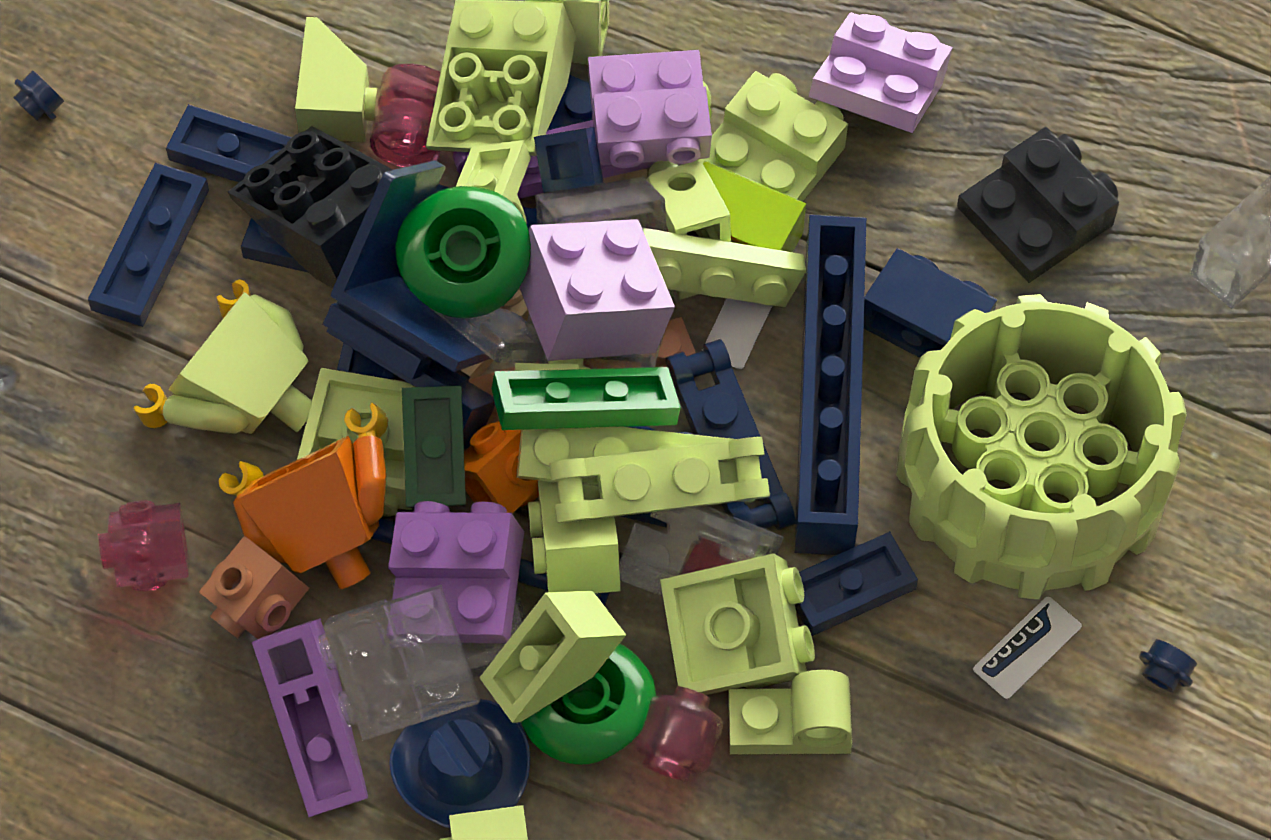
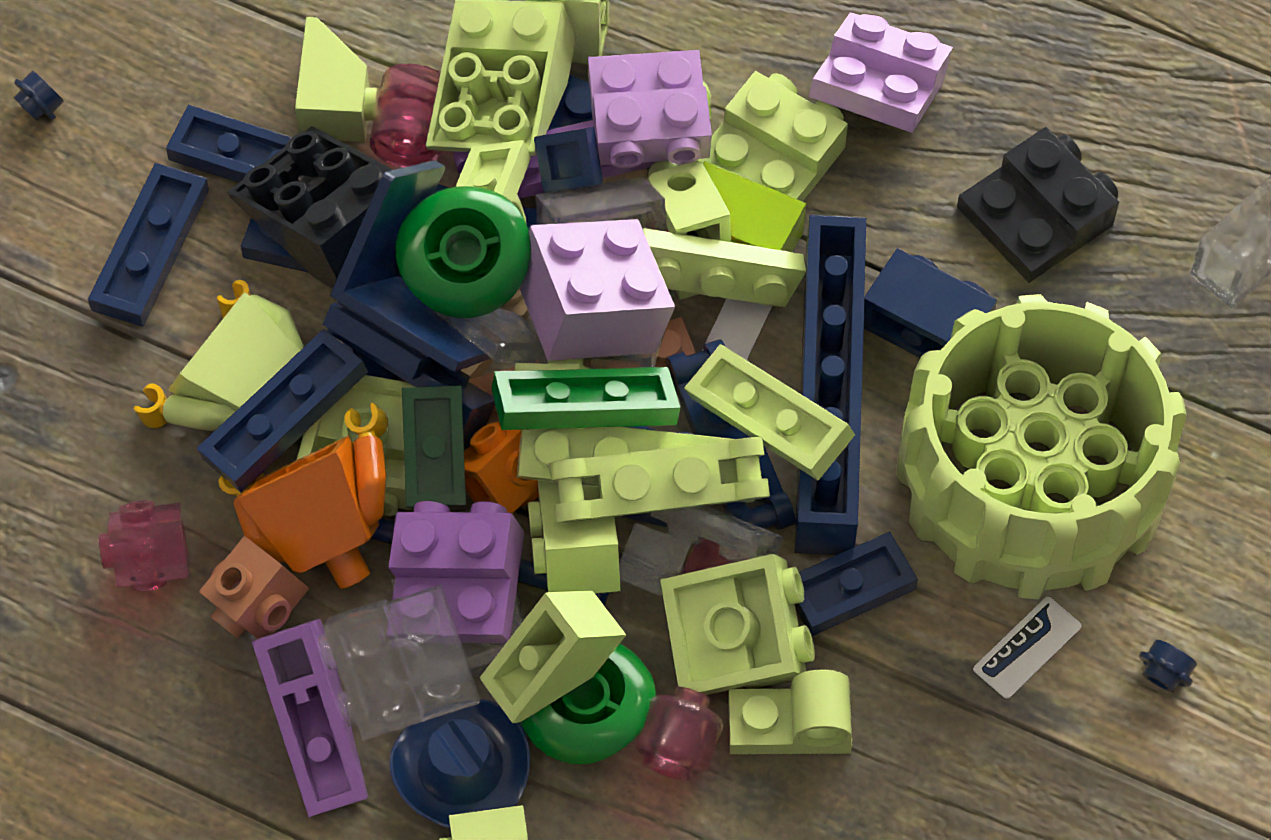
(282, 410): none -> dark blue plate
(770, 410): none -> yellowish green plate

